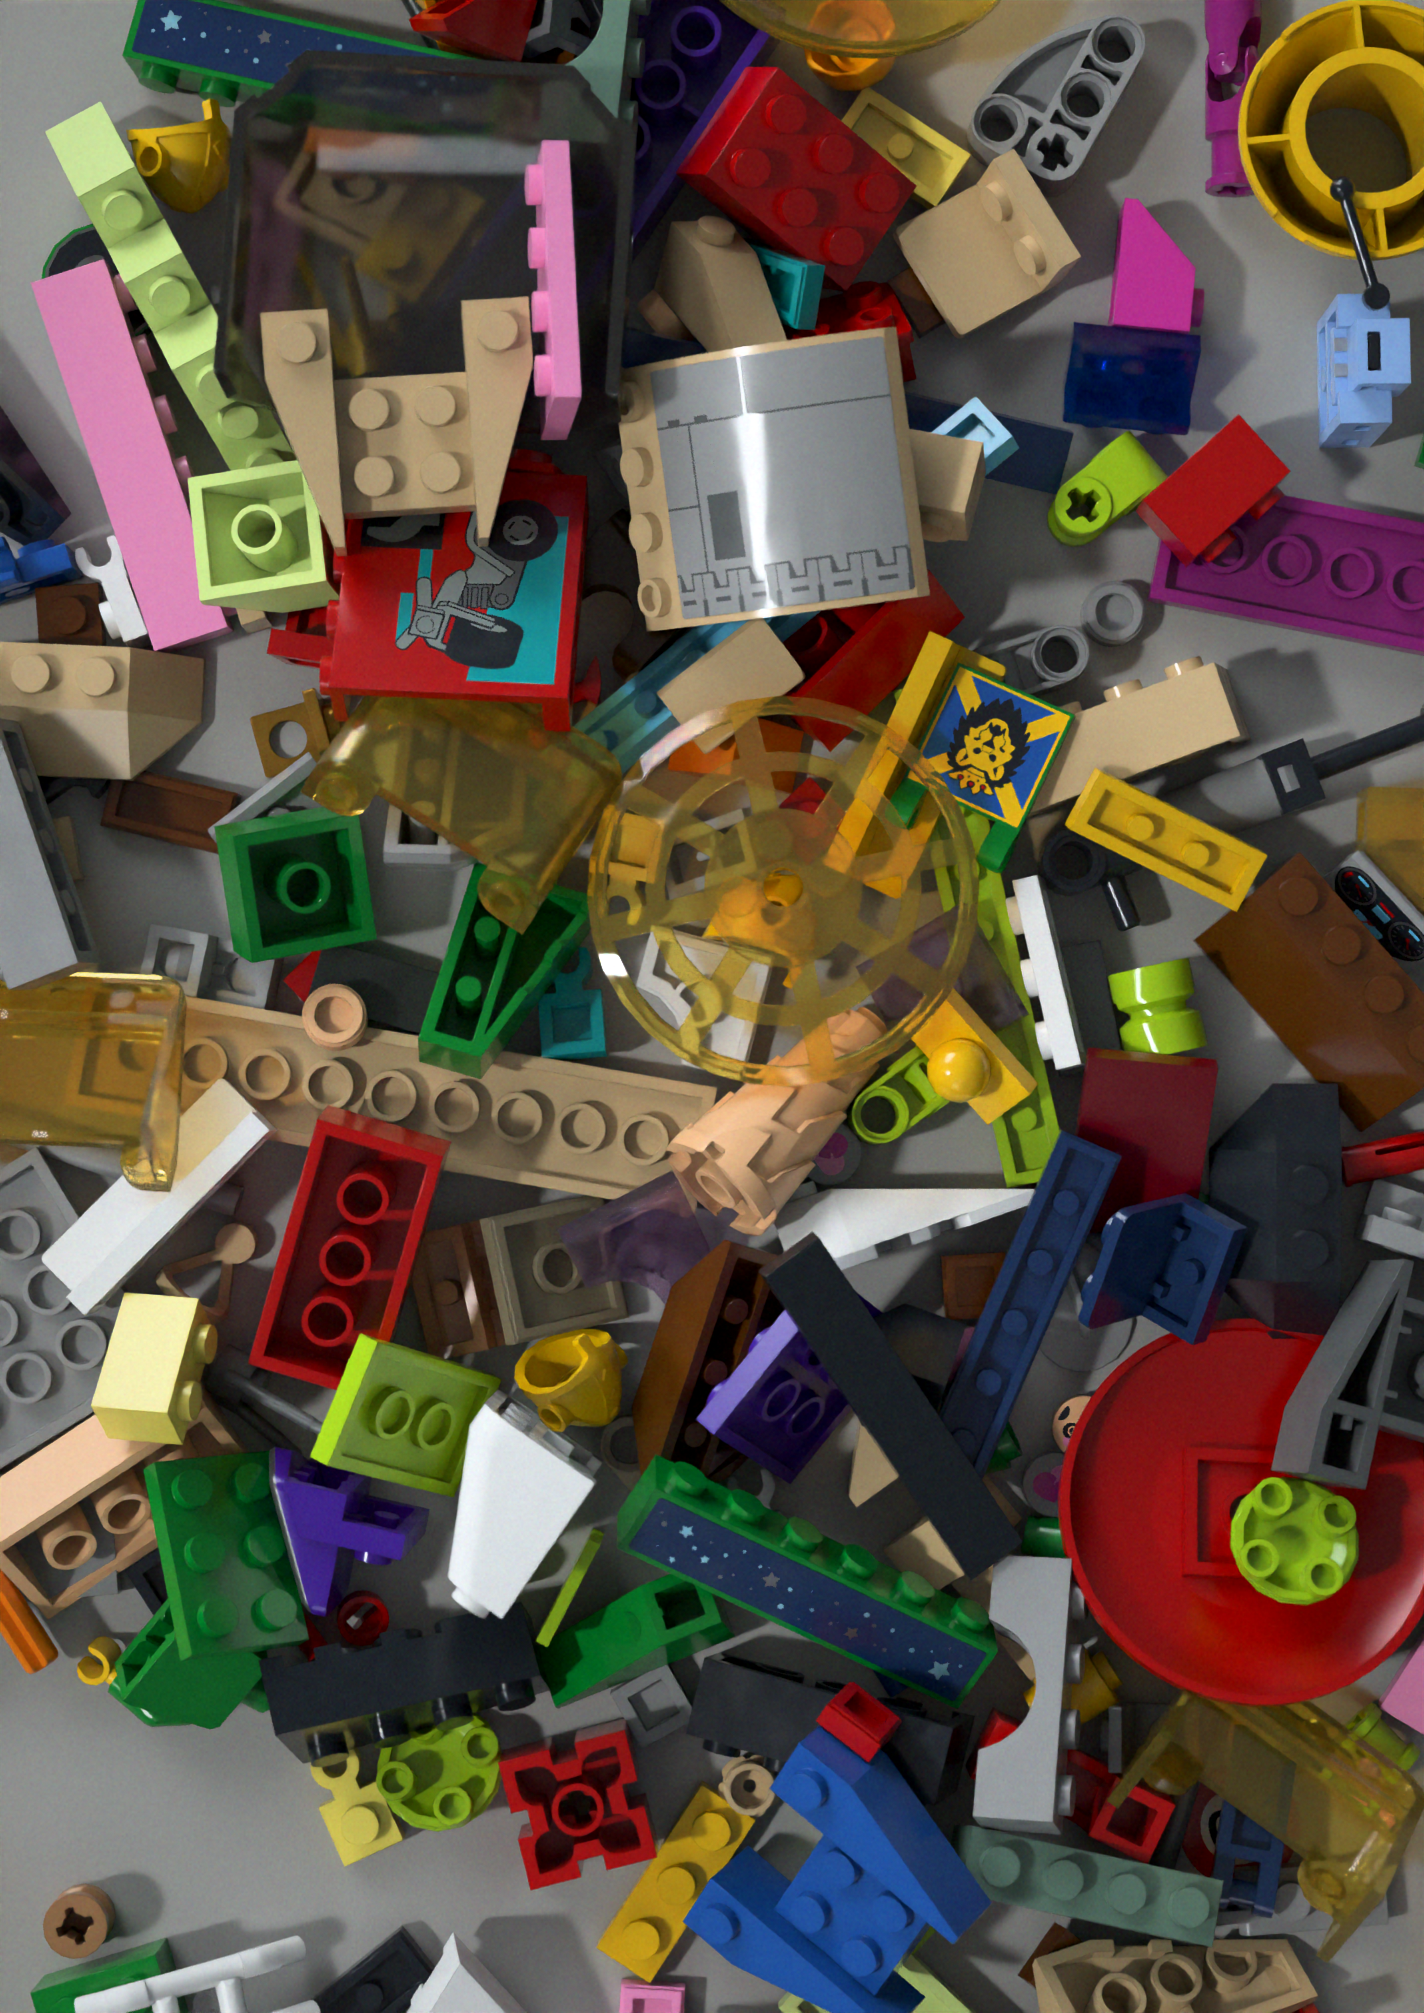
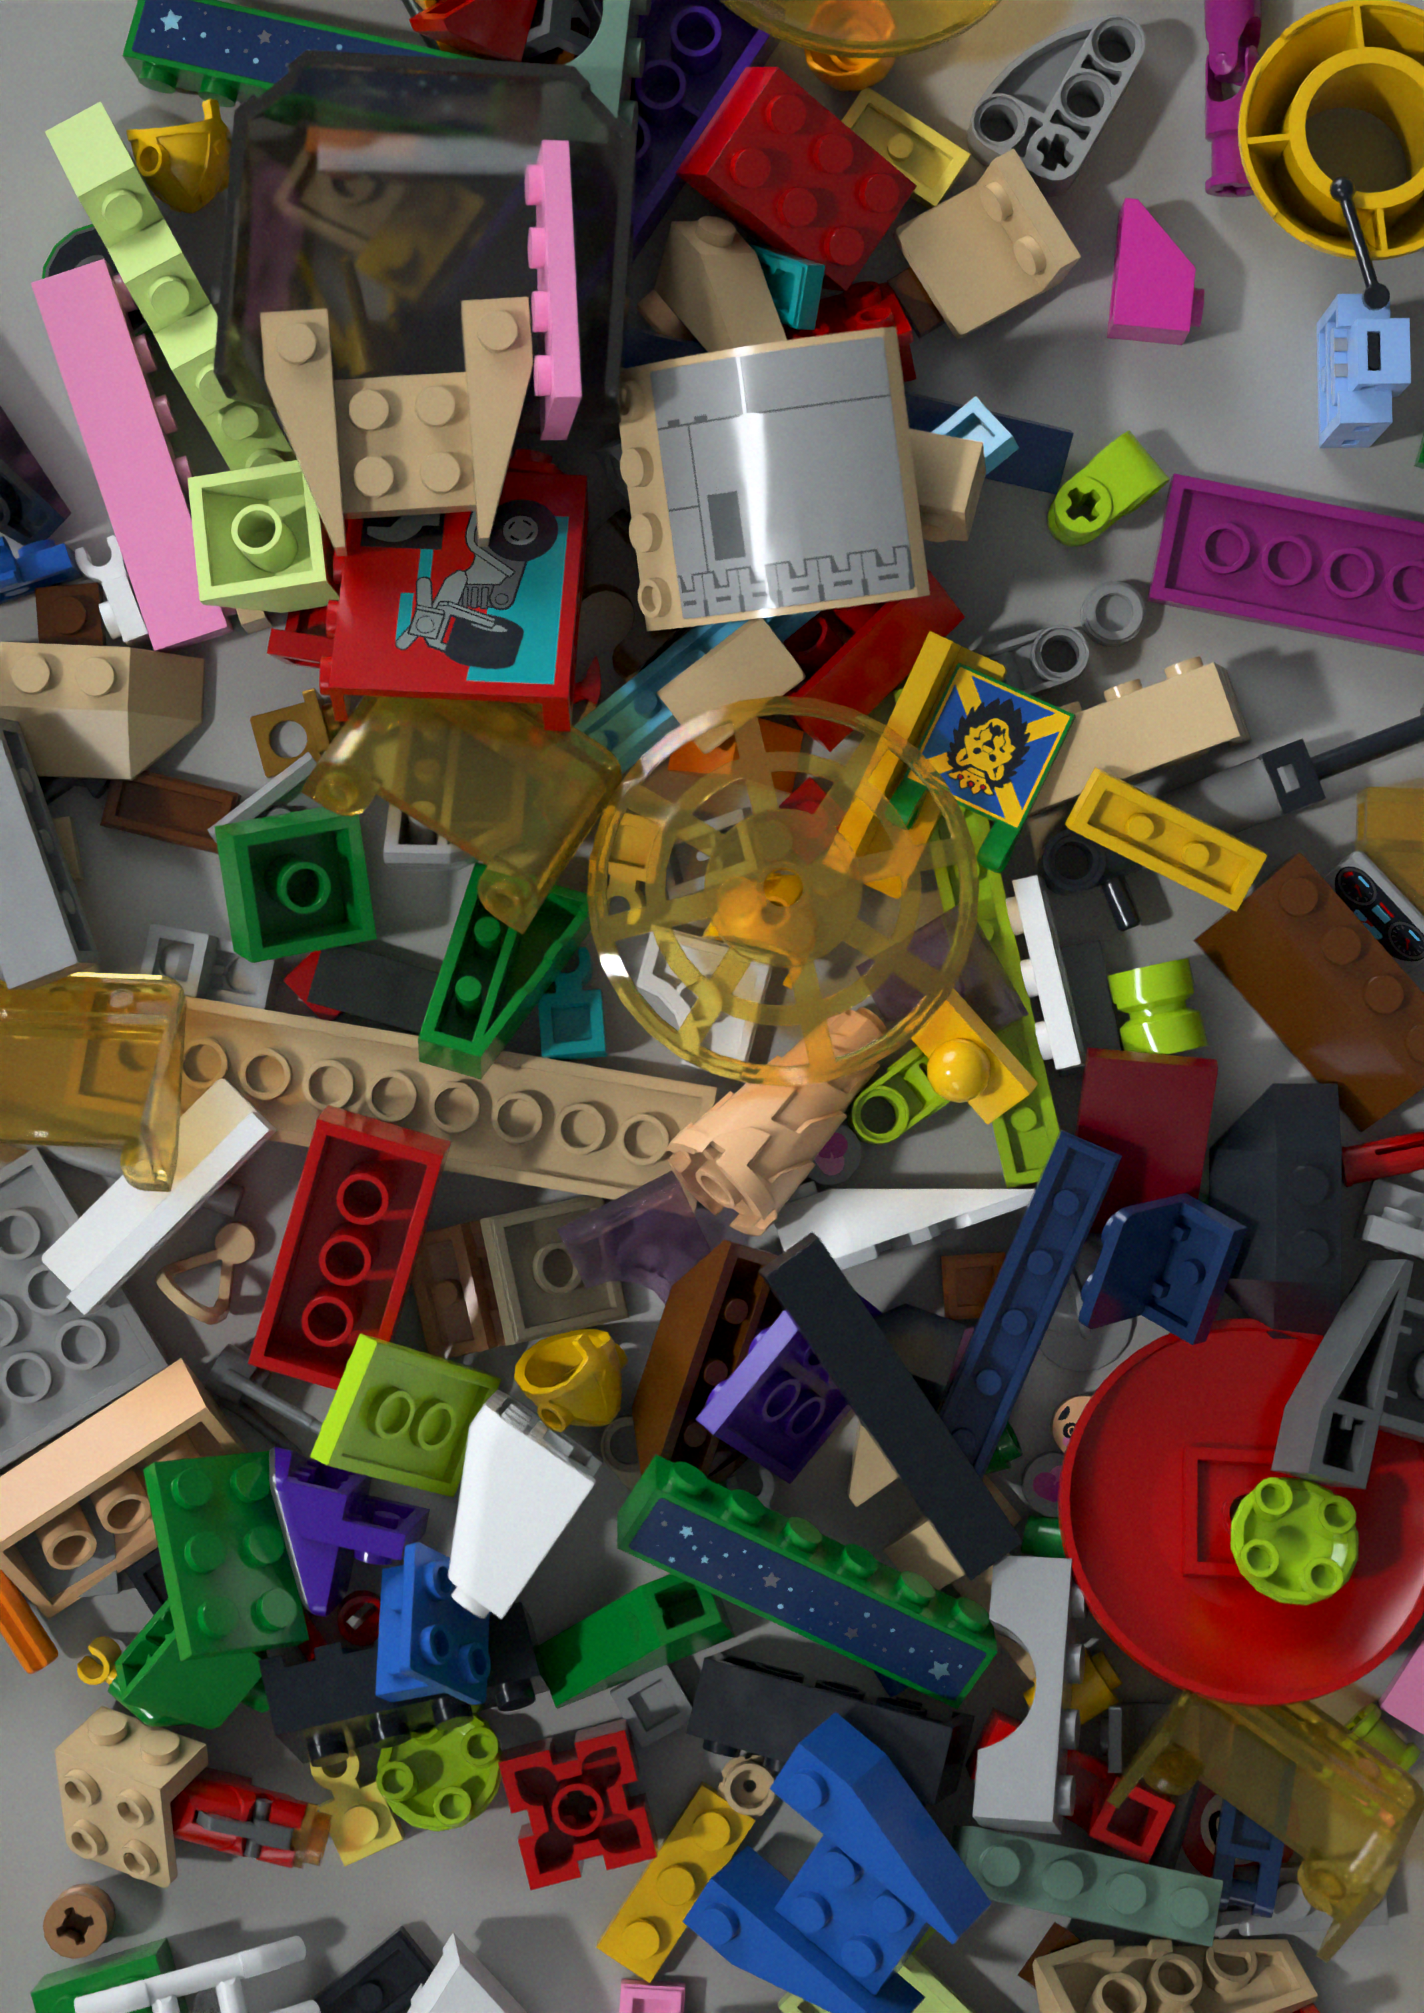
(119, 1791): none -> tan bracket
(154, 1368): light yellow piece -> none
(249, 1821): none -> red plate
(335, 1017): light nougat tile -> none
(426, 1636): none -> blue bracket
(570, 1587): lime piece -> none
(859, 1721): red tile -> none
(1130, 379): clear blue bracket -> none
(1213, 491): red brick -> none

